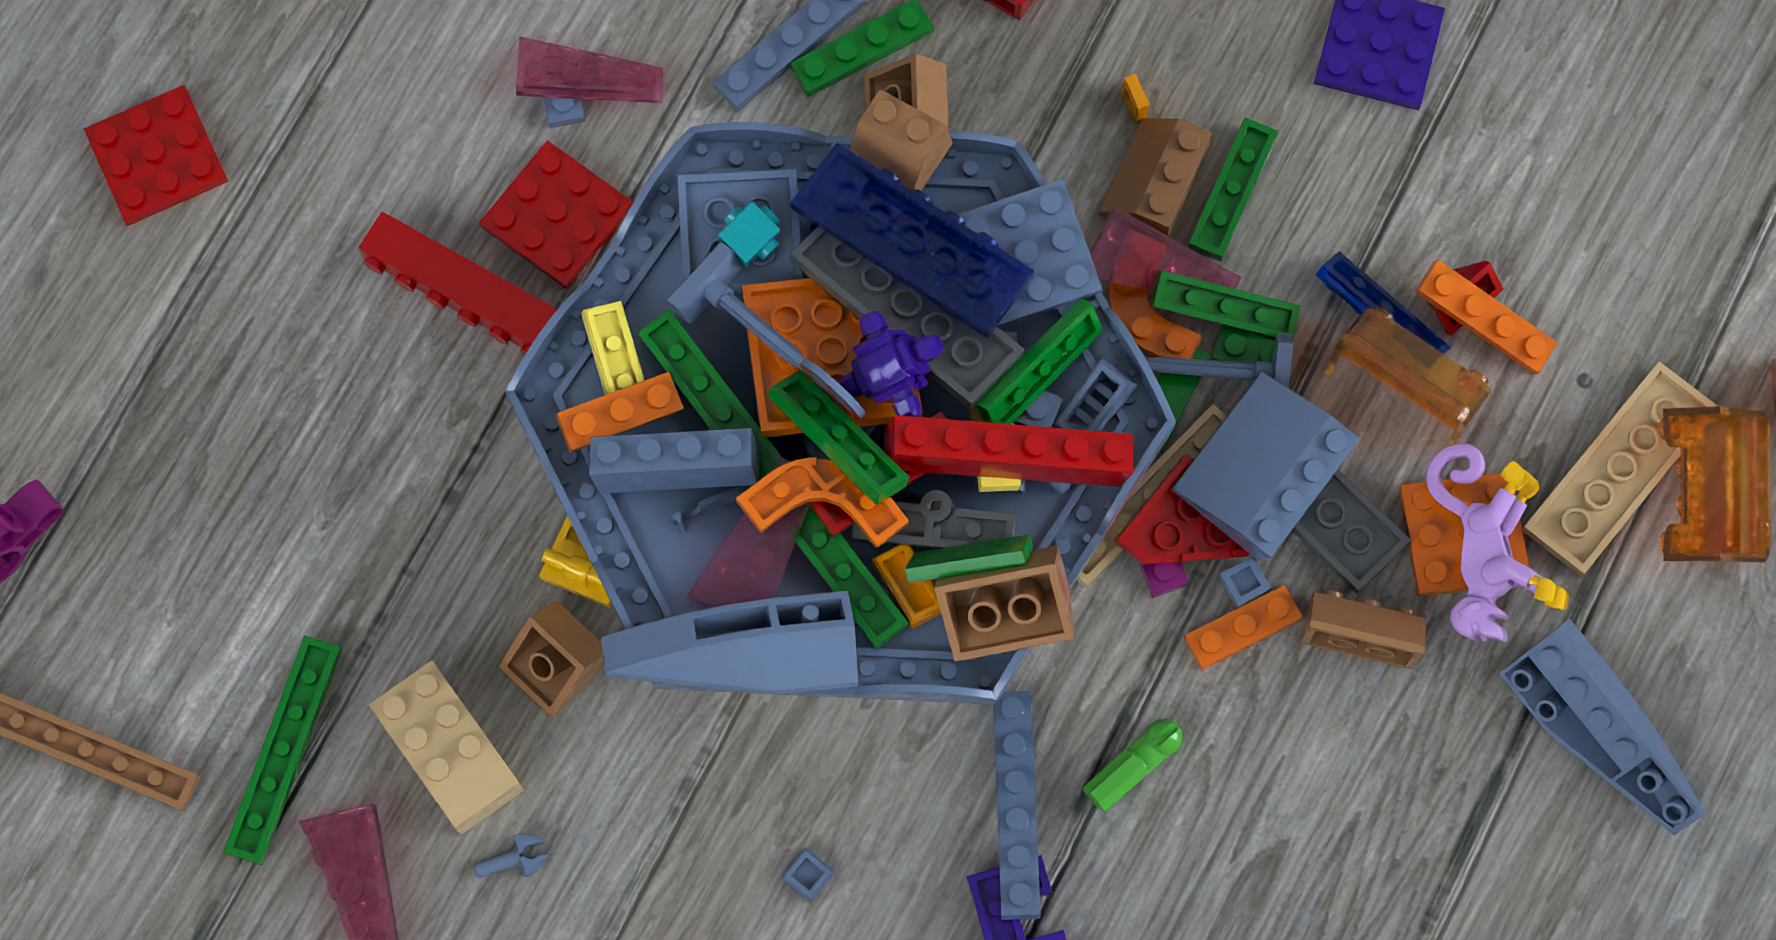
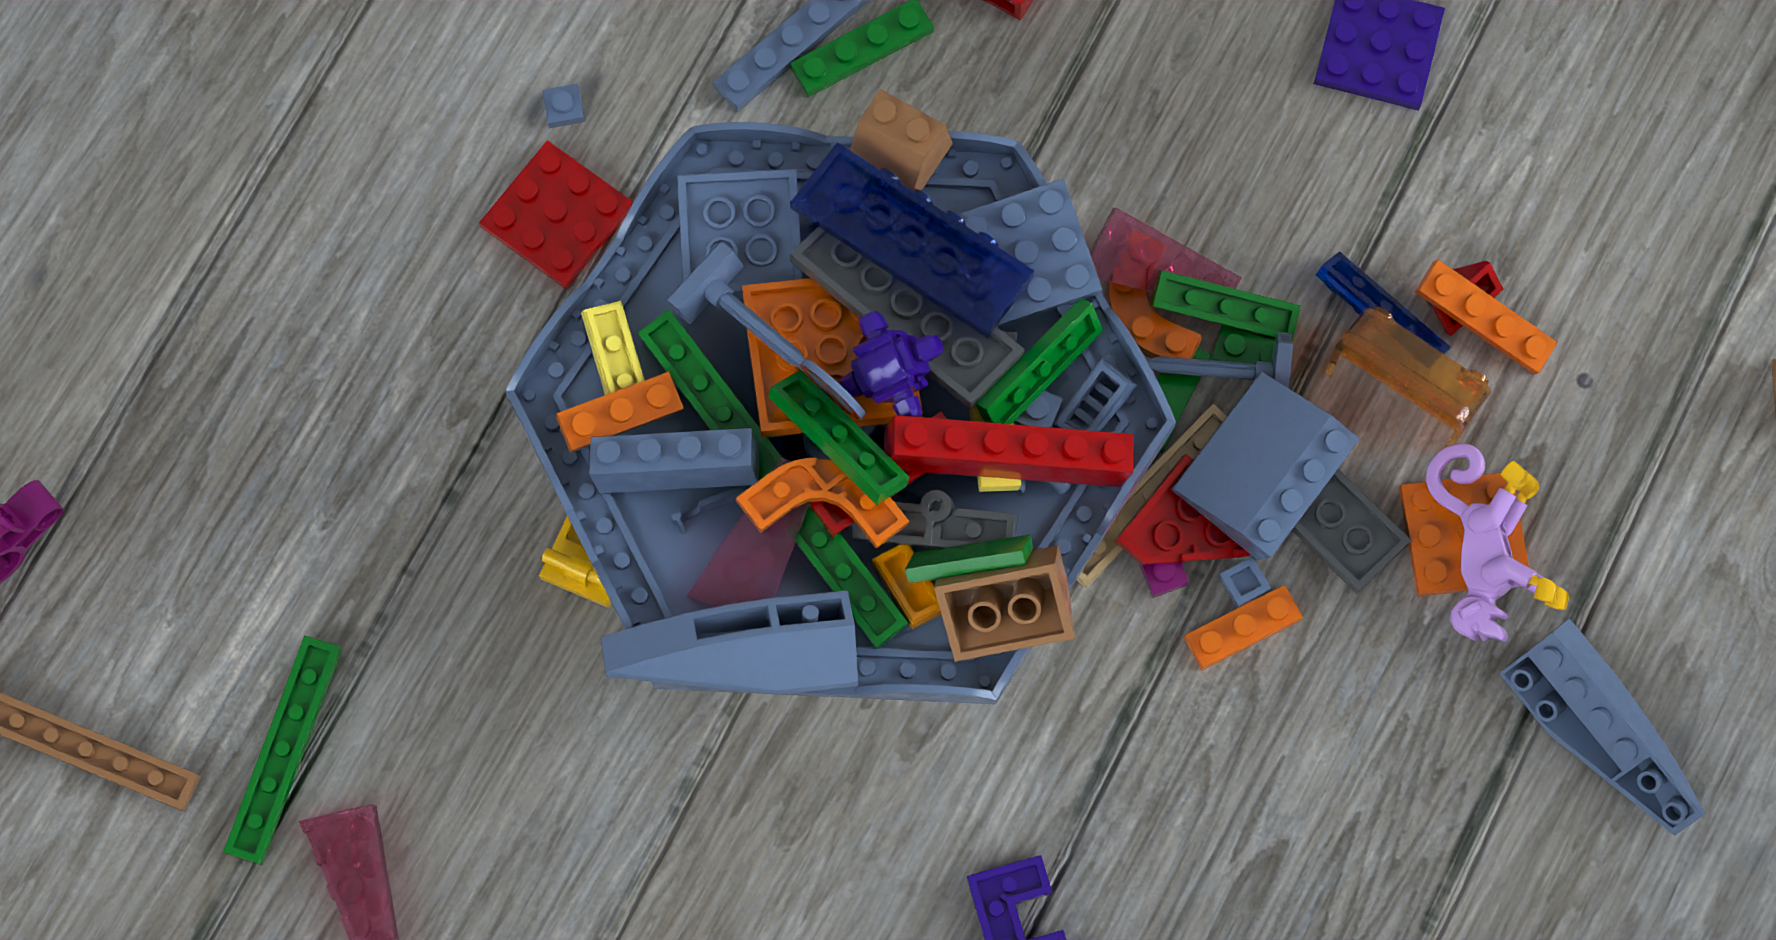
(155, 155): red plate -> none
(446, 747): tan brick -> none
(454, 282): red brick -> none
(513, 858): sand blue bar -> none
(553, 657): medium nougat slope -> none
(579, 74): clear pink wing -> none
(751, 232): teal brick -> none
(807, 875): sand blue tile -> none
(914, 81): medium nougat slope -> none
(1016, 807): sand blue plate -> none
(1134, 763): bright green piece -> none
(1135, 98): light orange tile -> none
(1158, 171): medium nougat slope -> none
(1232, 189): green plate -> none
(1364, 629): medium nougat slope -> none
(1613, 473): tan plate -> none
(1722, 485): clear orange windscreen -> none

